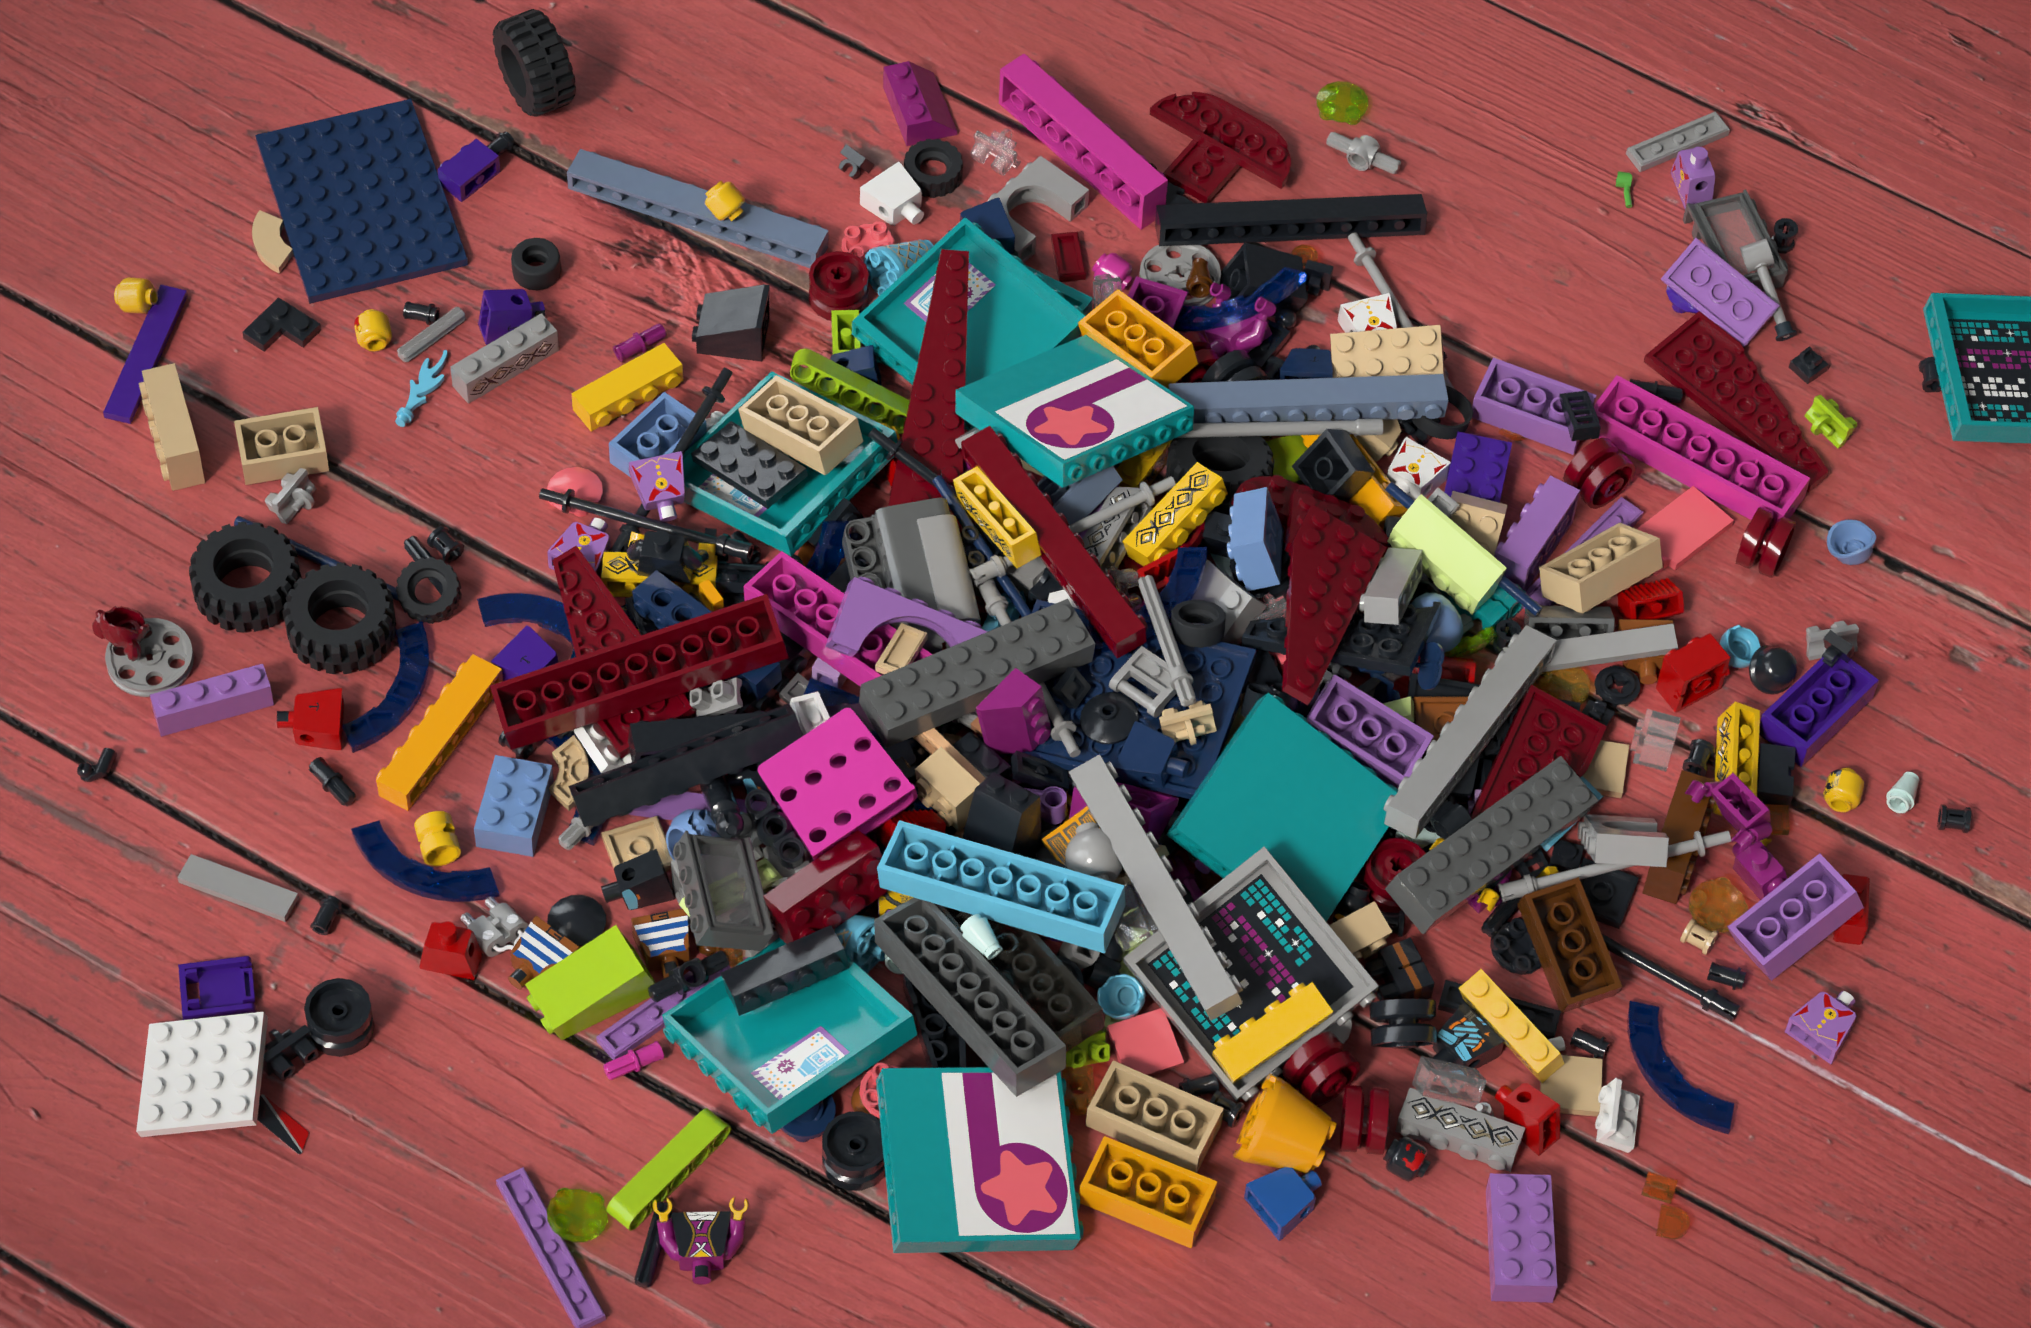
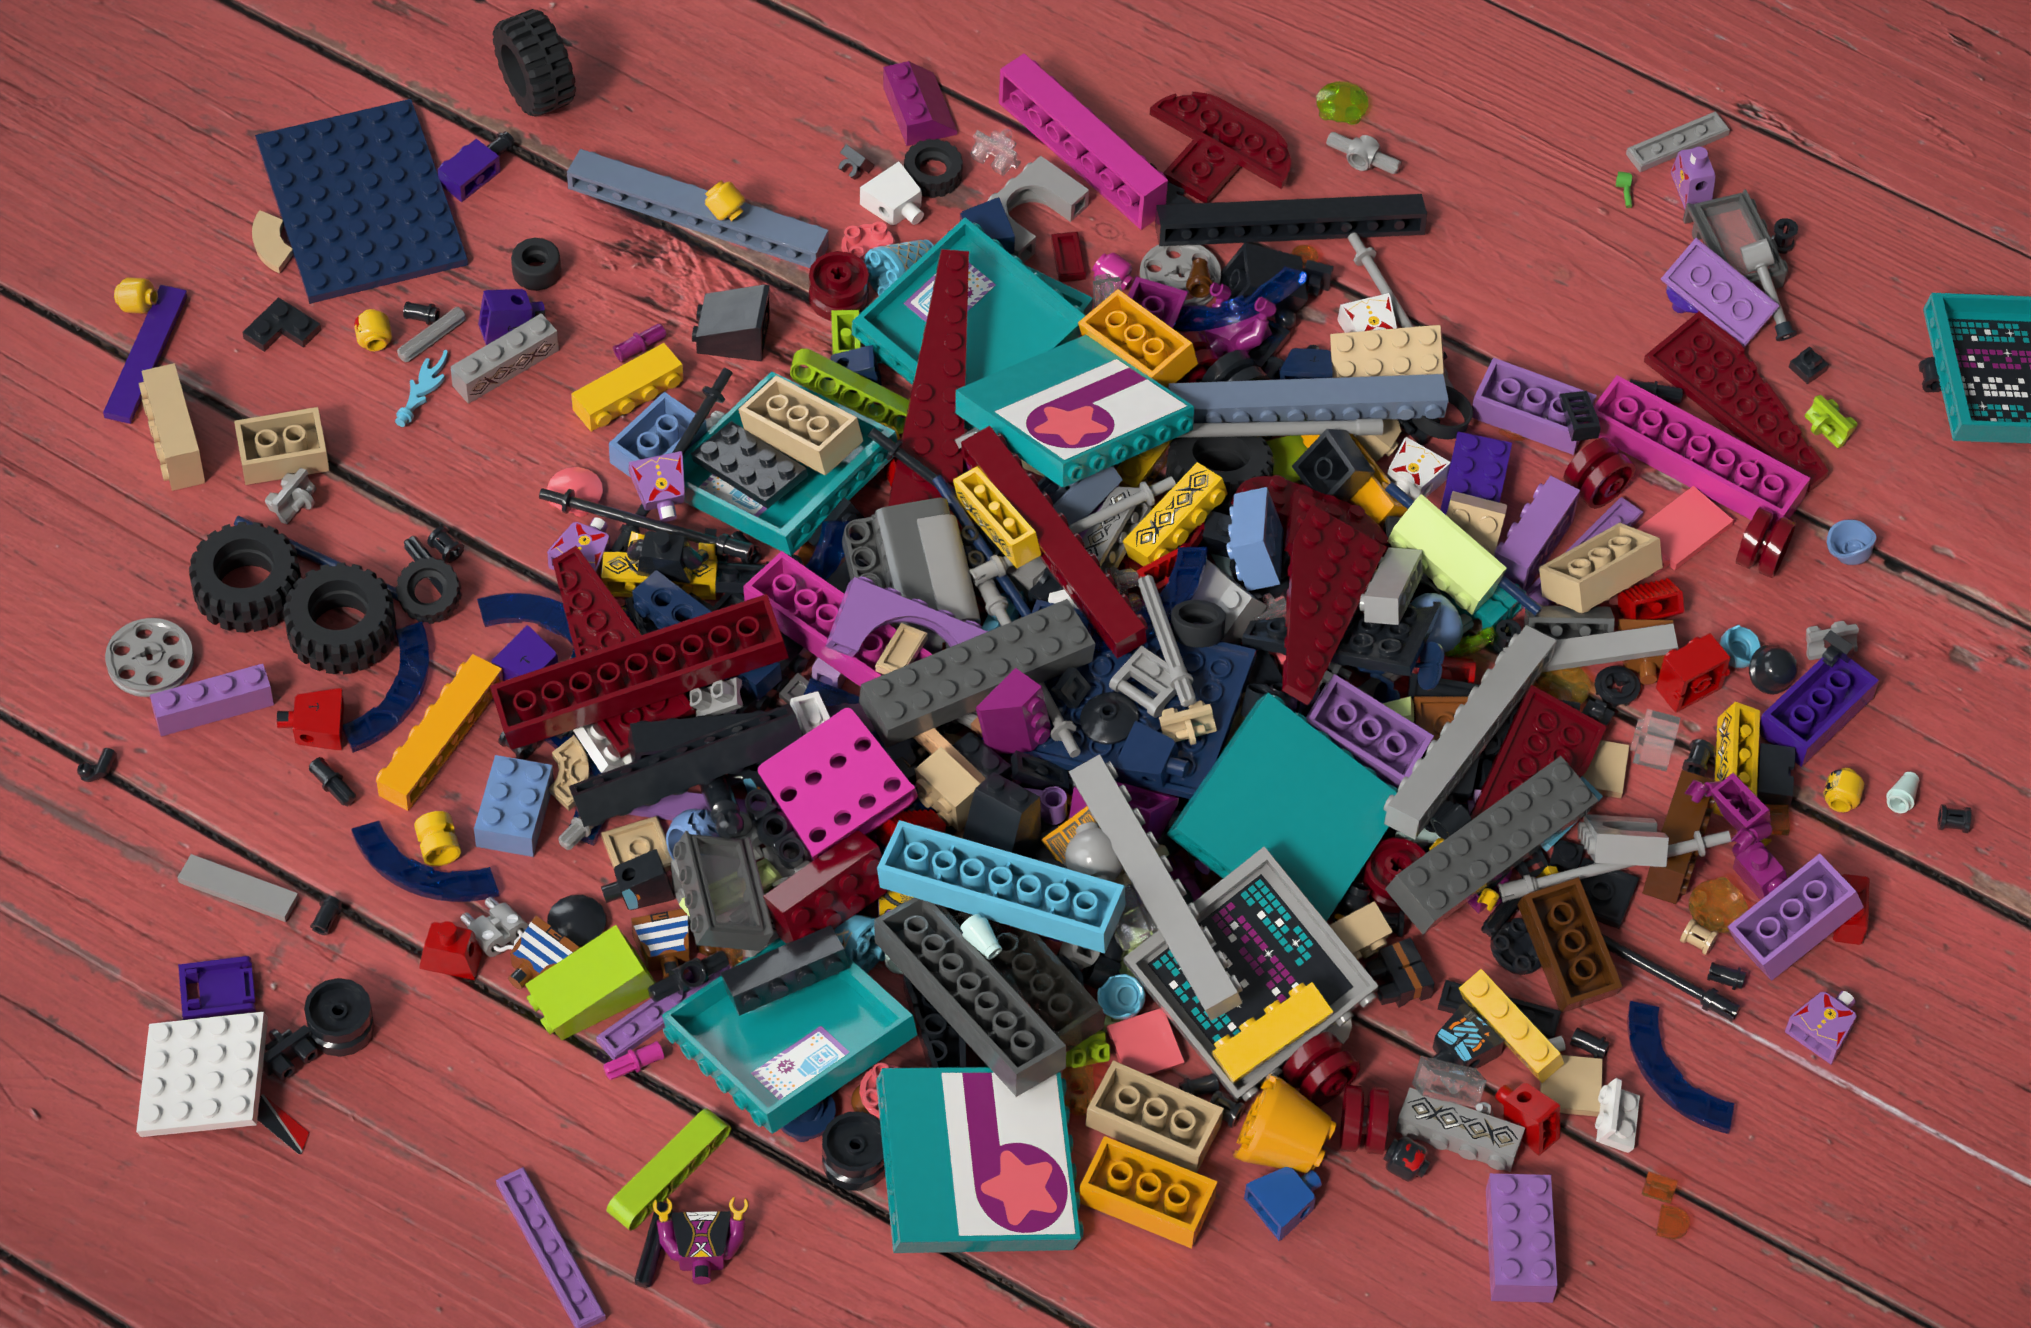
(122, 628): dark red hair -> none
(577, 1214): clear neon green dish -> none
(710, 596): light orange tile -> none
(1403, 1026): black wheel -> none
(1444, 502): light grey tile -> none

